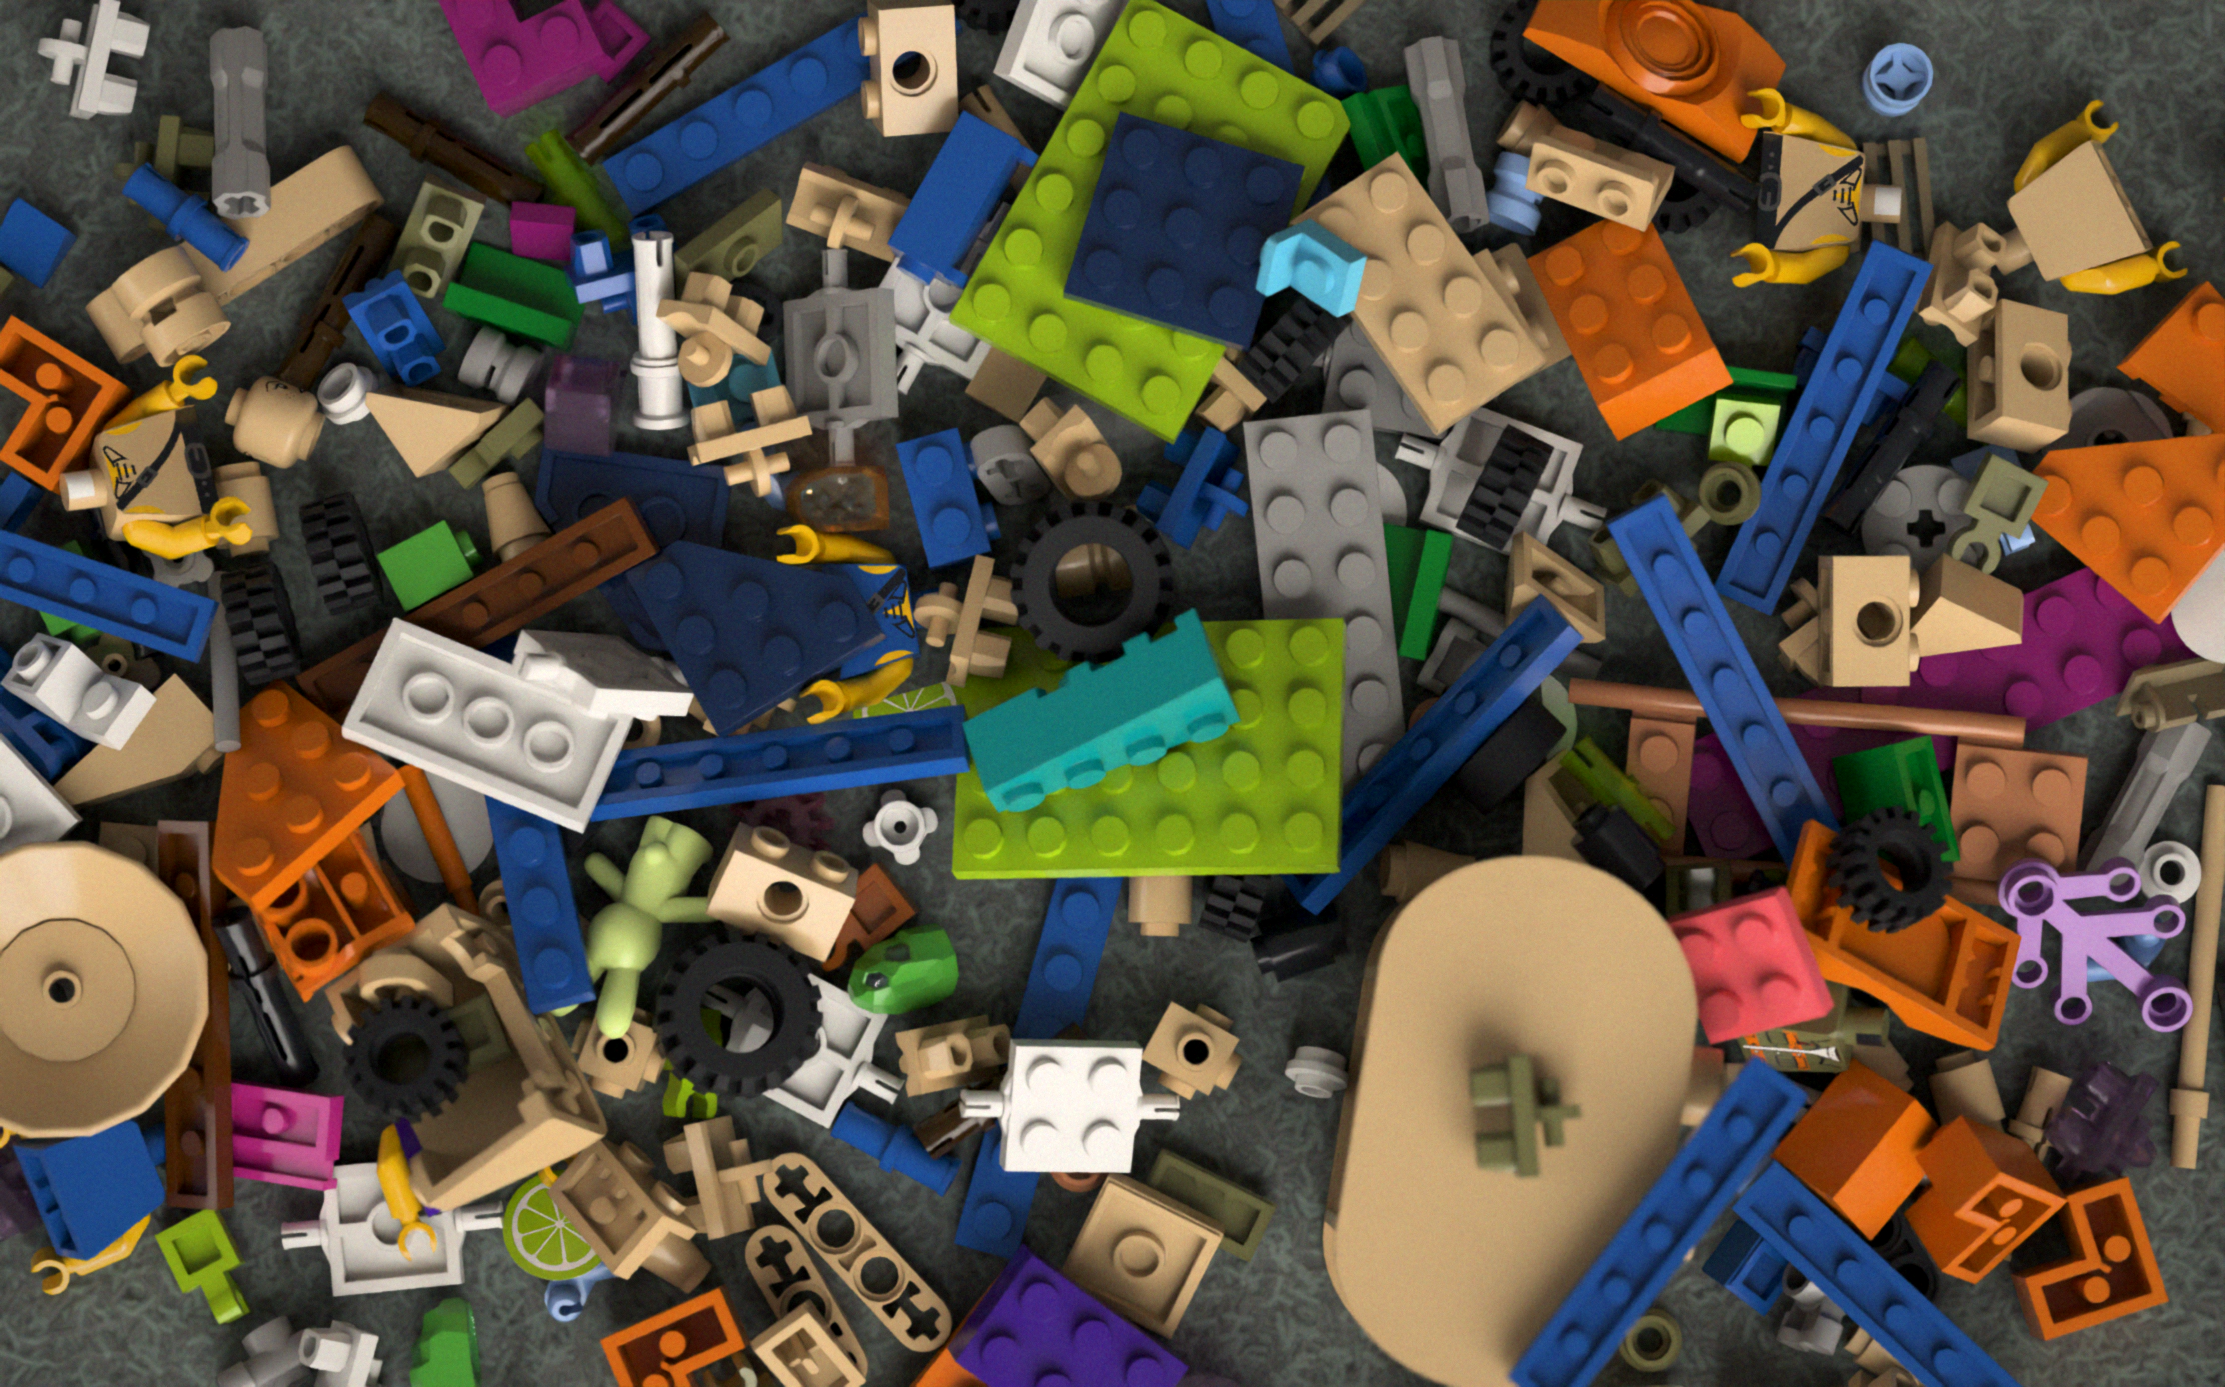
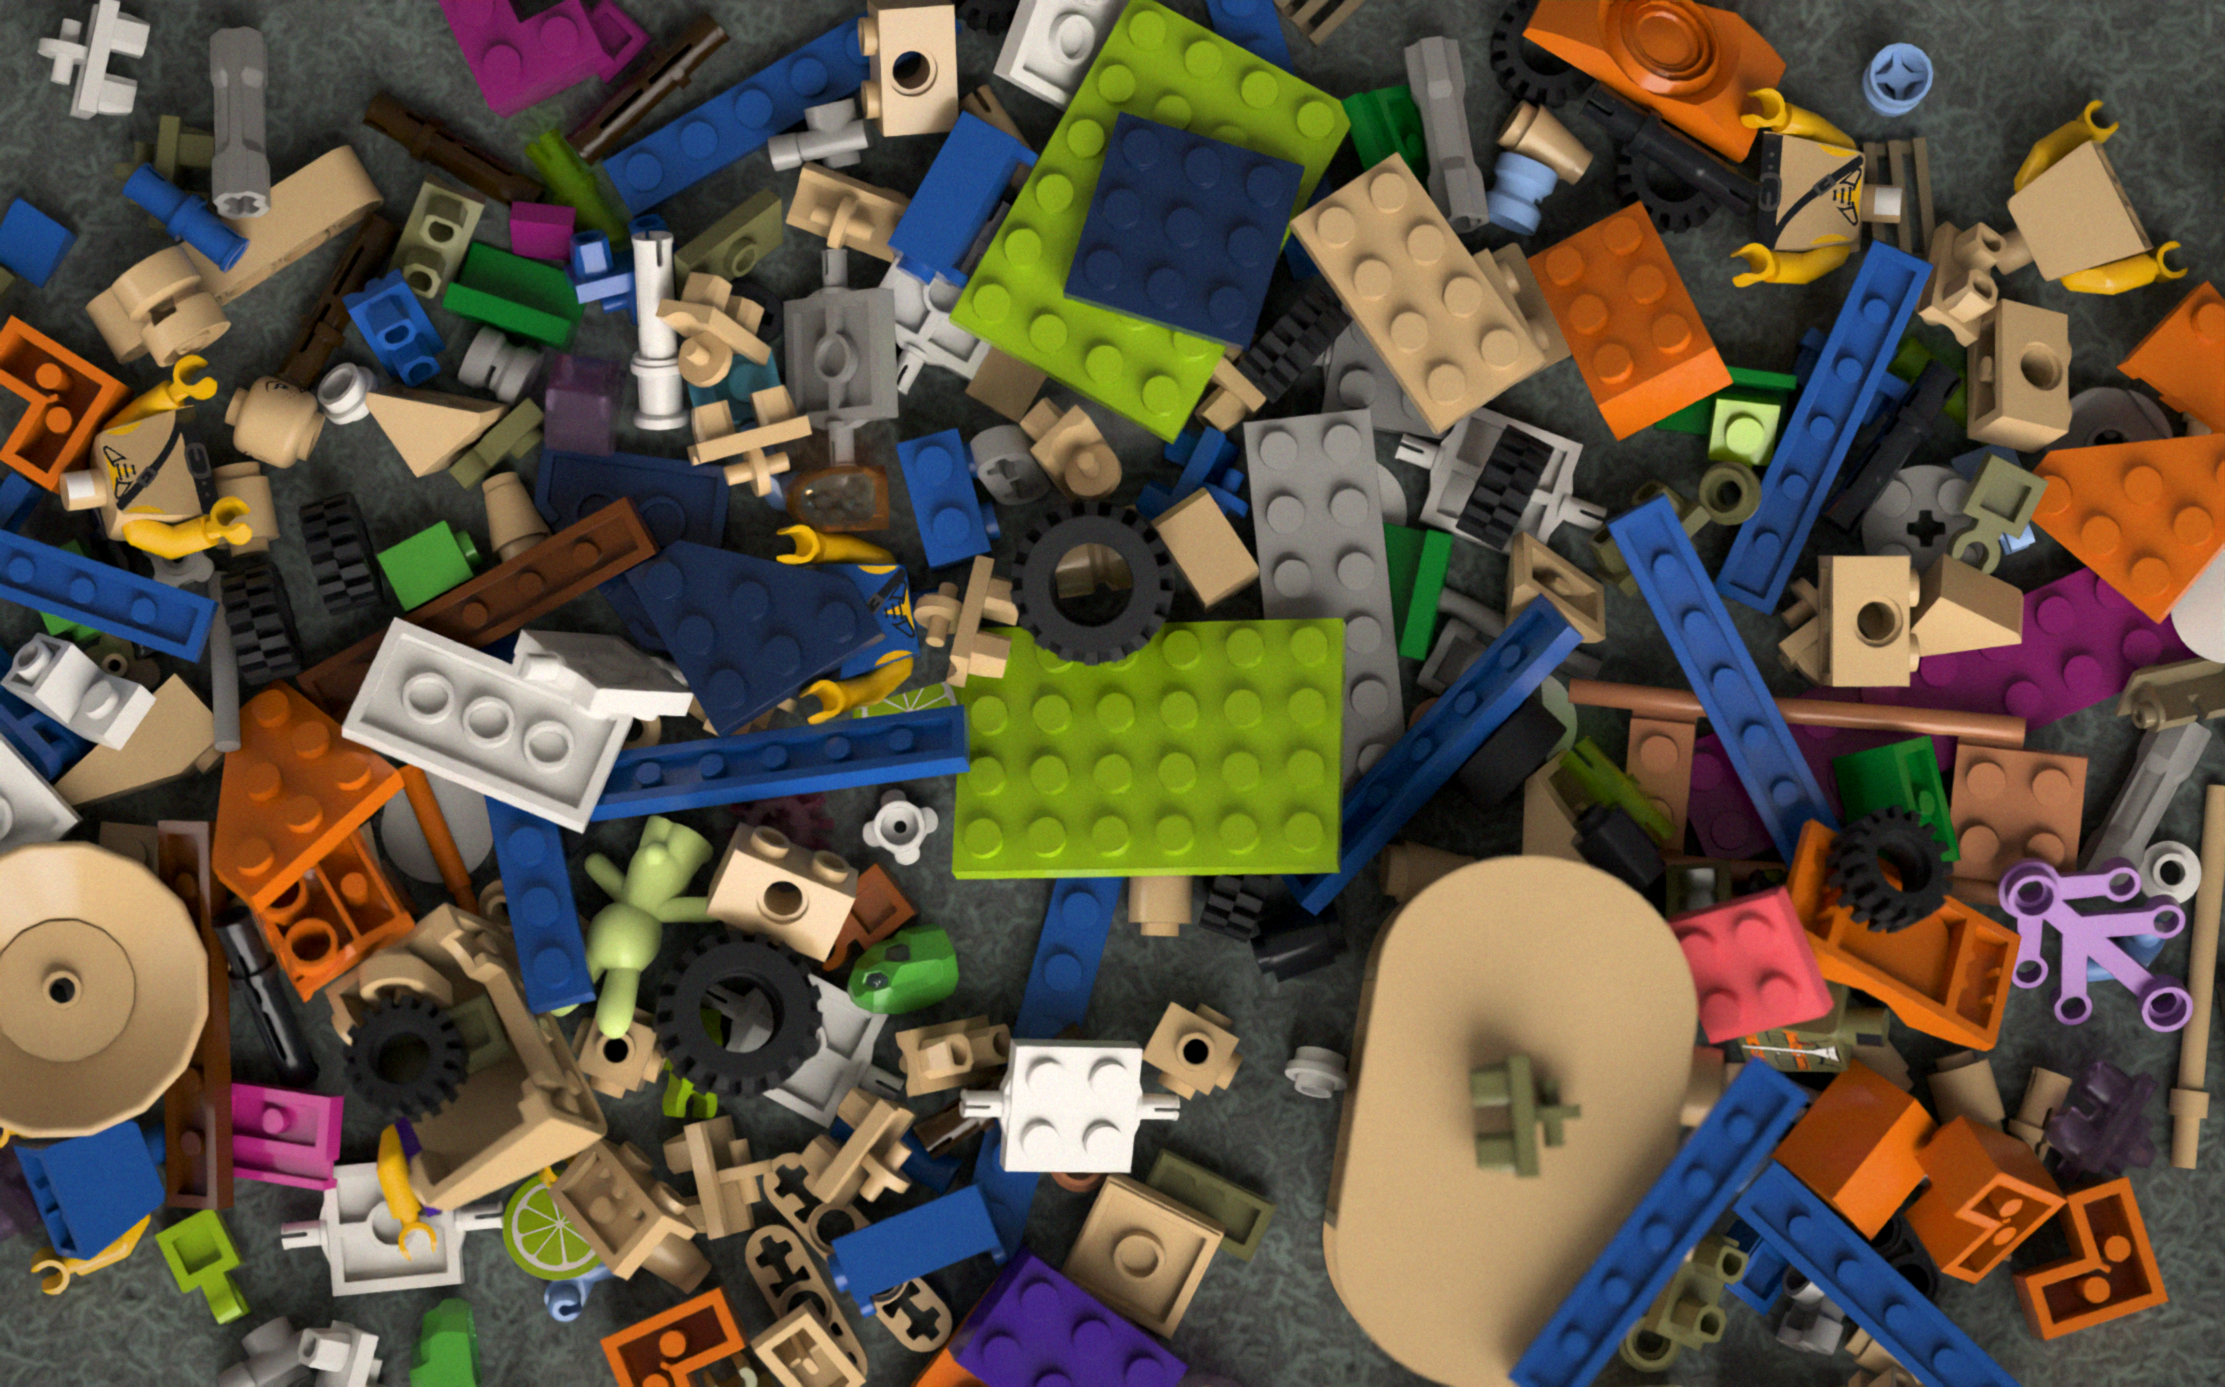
(832, 135): none -> light grey plate
(869, 1157): none -> tan hips
(915, 1244): none -> blue brick
(1103, 718): teal wedge -> none
(1206, 550): none -> tan slope
(1314, 265): medium azure bracket -> none
(1338, 73): blue plate -> none
(1598, 176): tan bracket -> none
(1688, 1301): none -> olive hips

